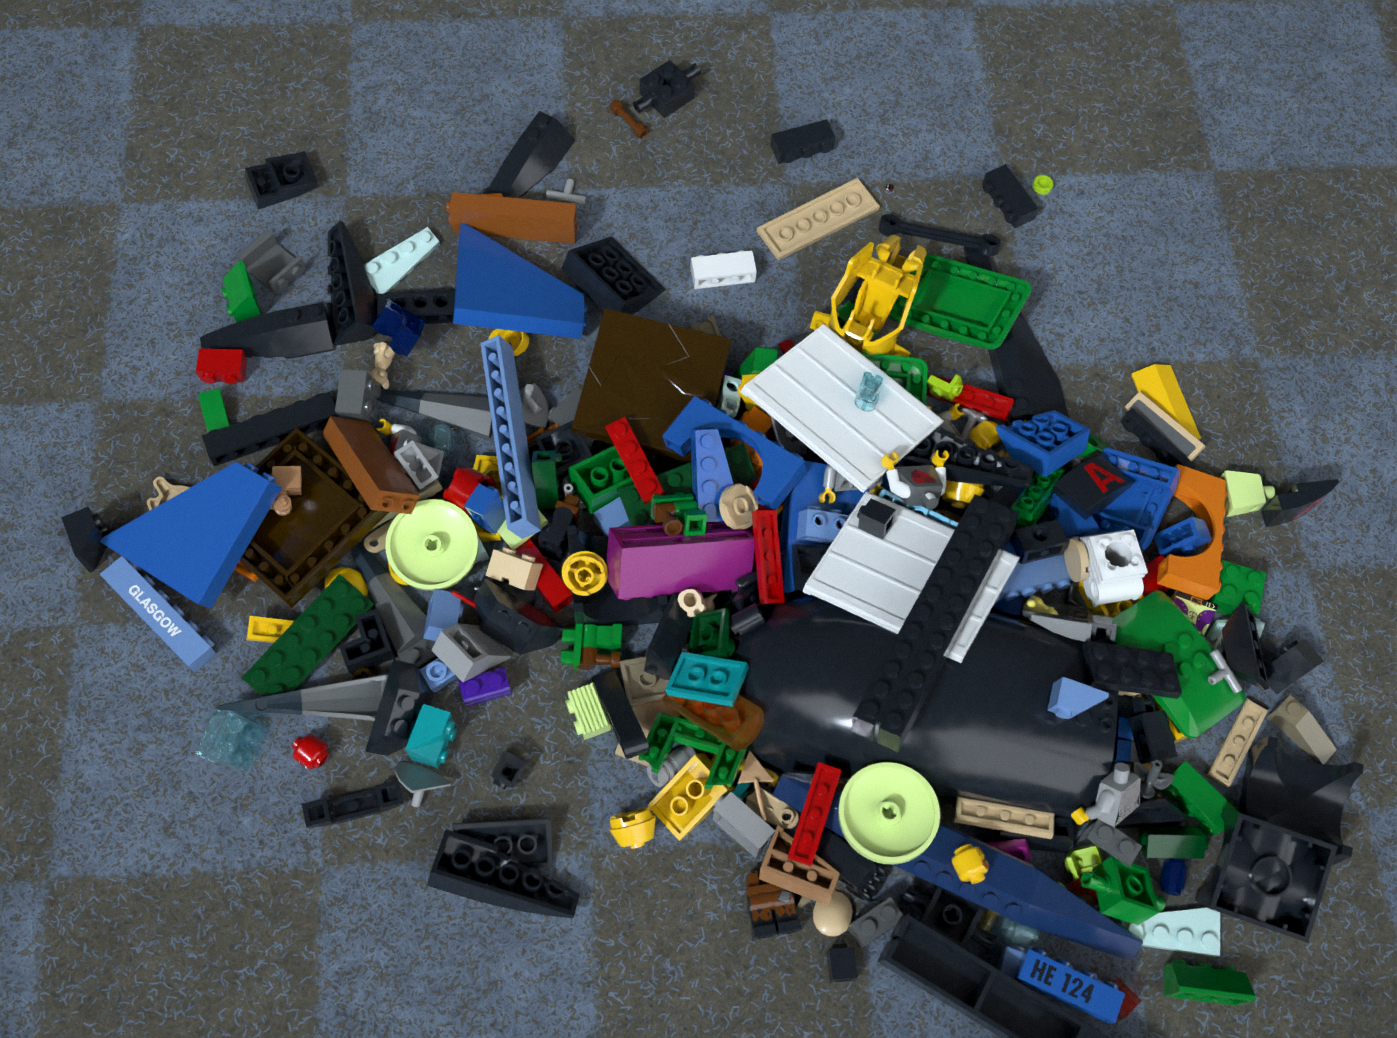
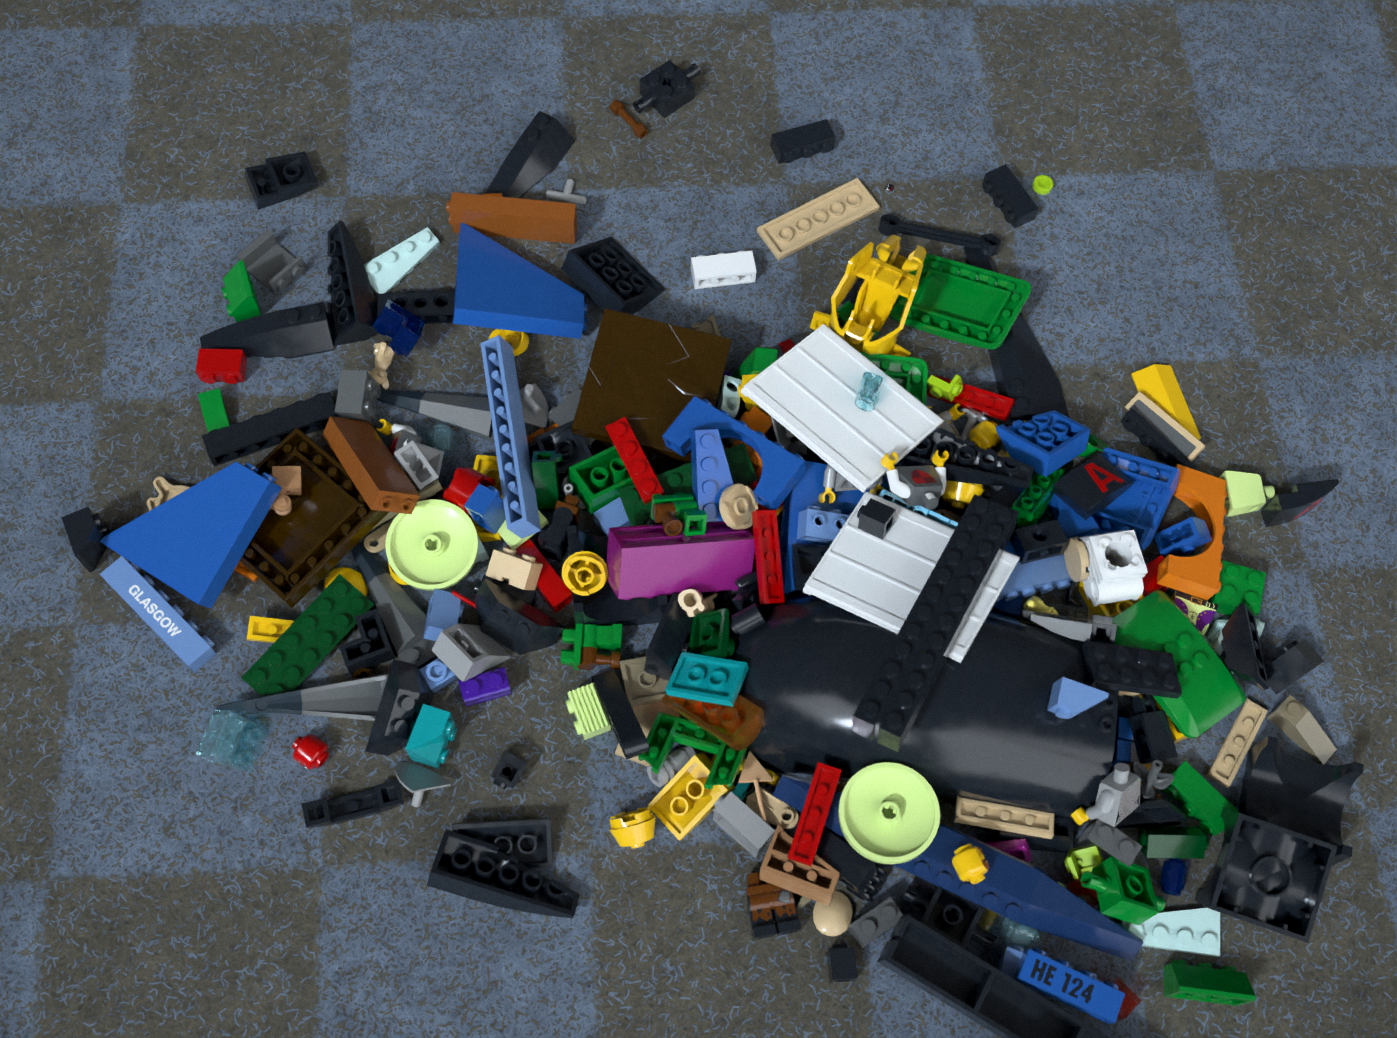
(1223, 672): light grey piece -> none

